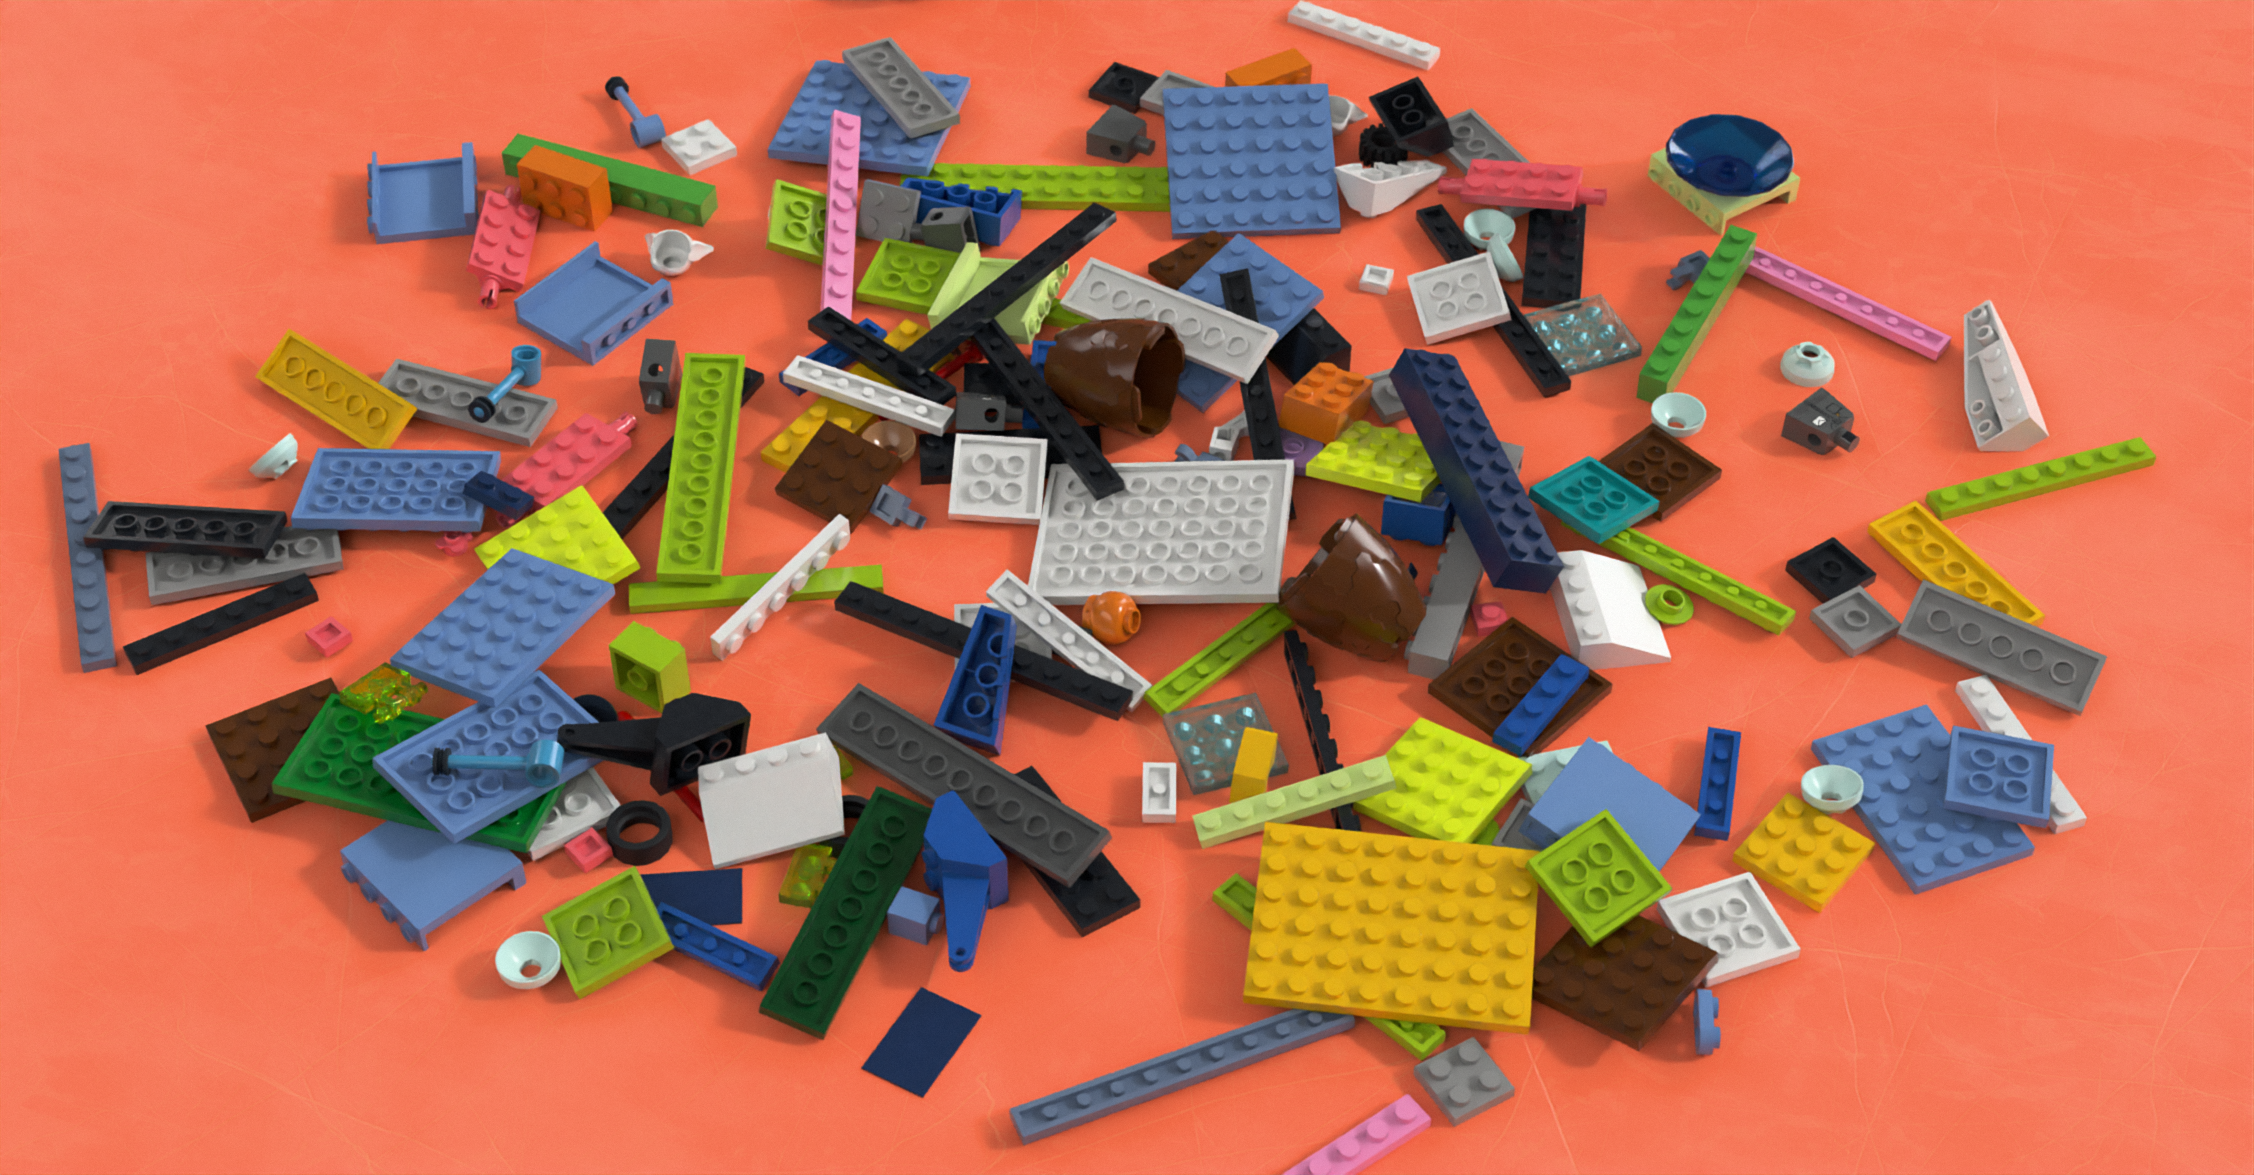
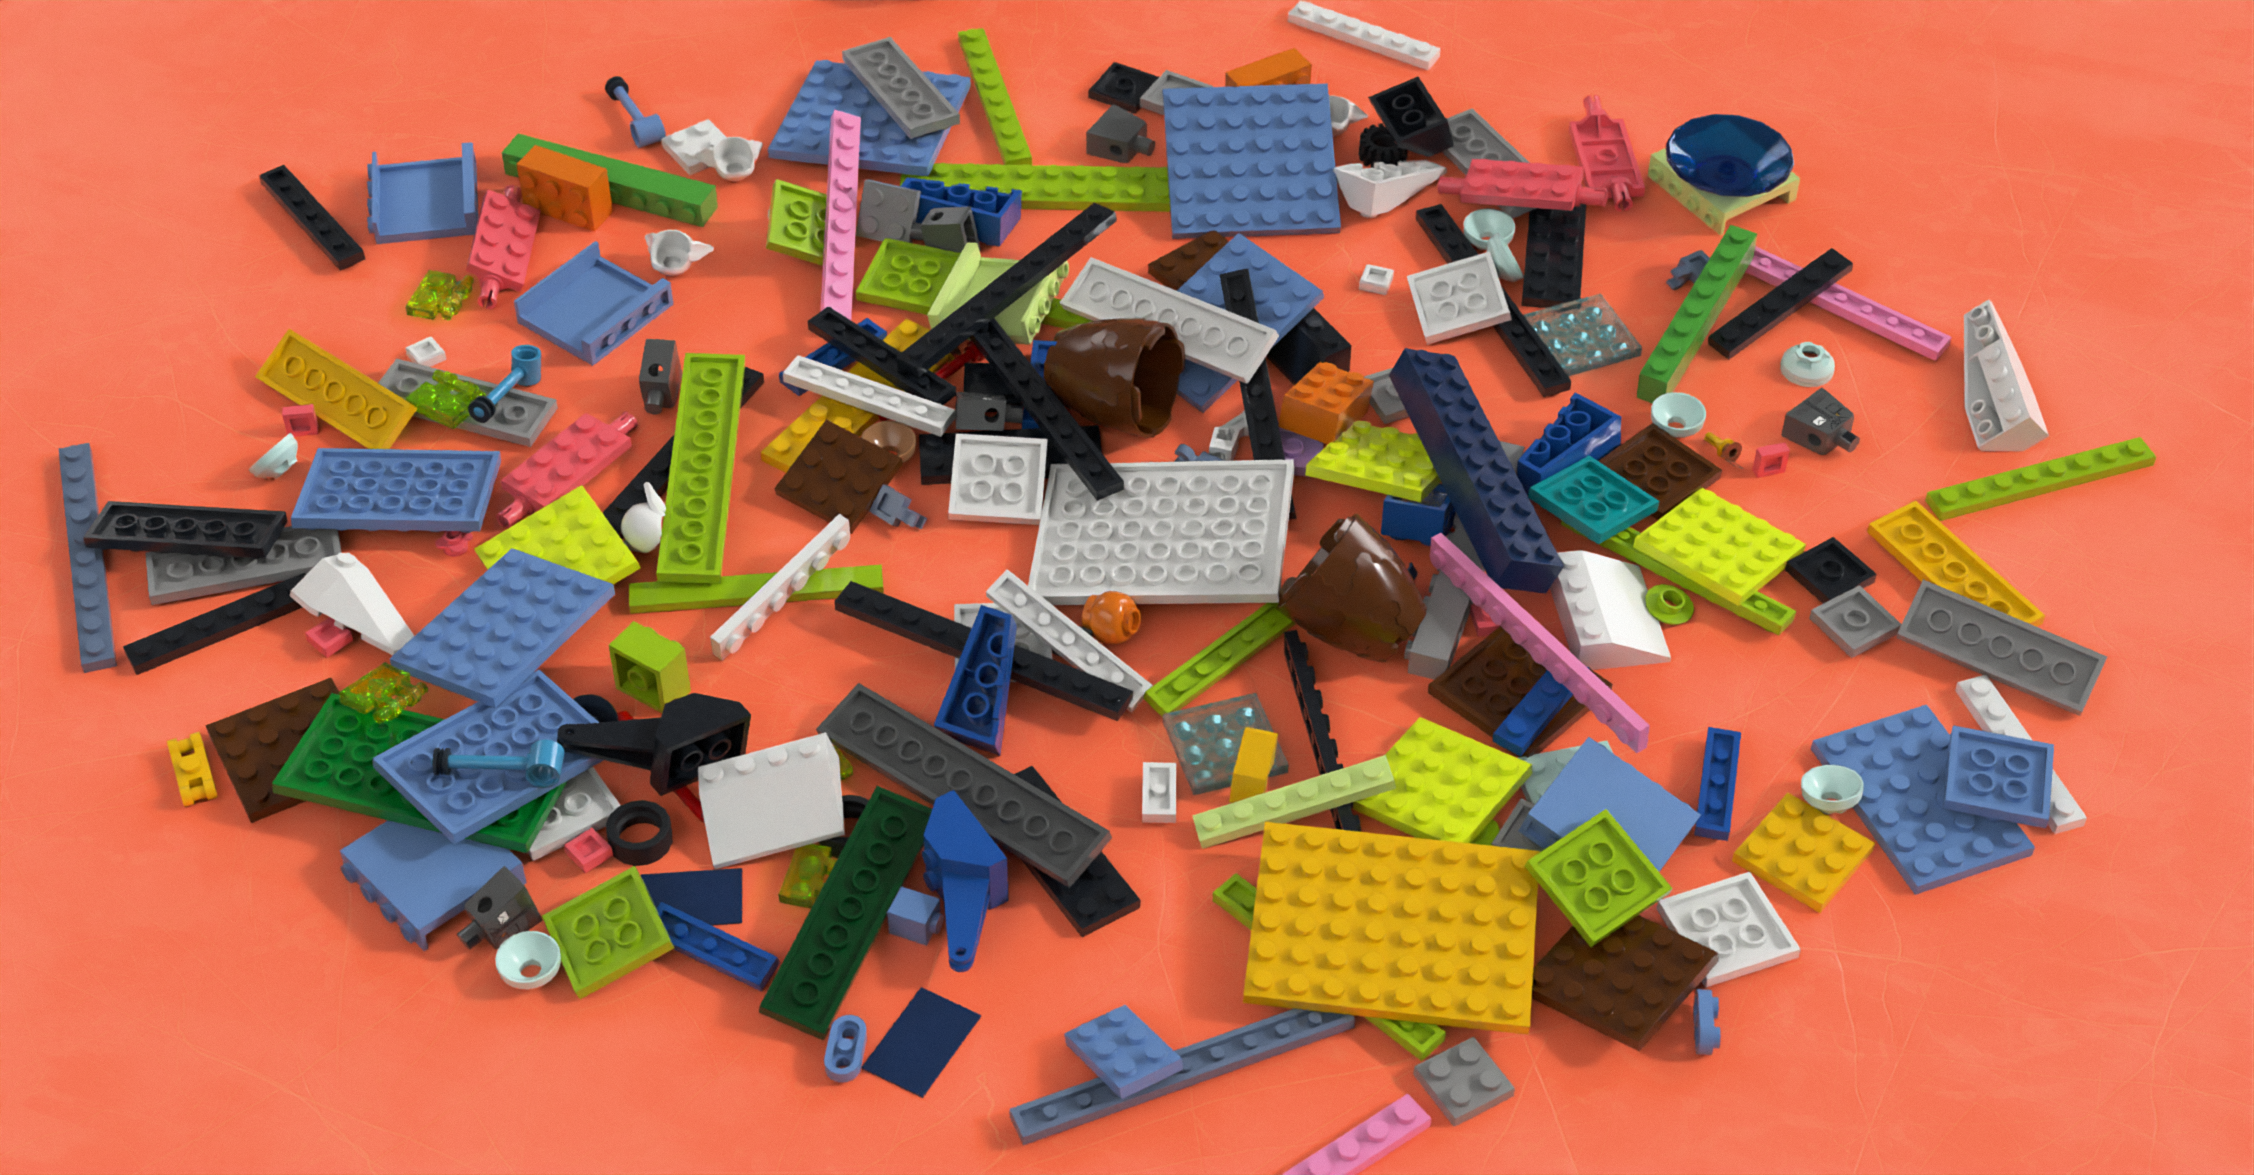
(193, 770): none -> yellow plate
(300, 420): none -> coral plate
(312, 217): none -> black plate
(354, 599): none -> white wedge
(426, 352): none -> white tile
(434, 292): none -> clear neon green plate
(441, 405): none -> clear neon green plate
(498, 495): dark blue plate -> none
(499, 911): none -> dark grey torso
(643, 523): none -> white piece
(732, 157): none -> white piece
(845, 1051): none -> medium blue plate
(994, 97): none -> lime plate
(1123, 1051): none -> medium blue plate
(1540, 643): none -> bright pink plate
(1578, 432): none -> blue wedge
(1606, 154): none -> coral plate
(1719, 546): none -> neon yellow plate
(1725, 448): none -> piece
(1770, 460): none -> coral plate
(1780, 303): none -> black plate

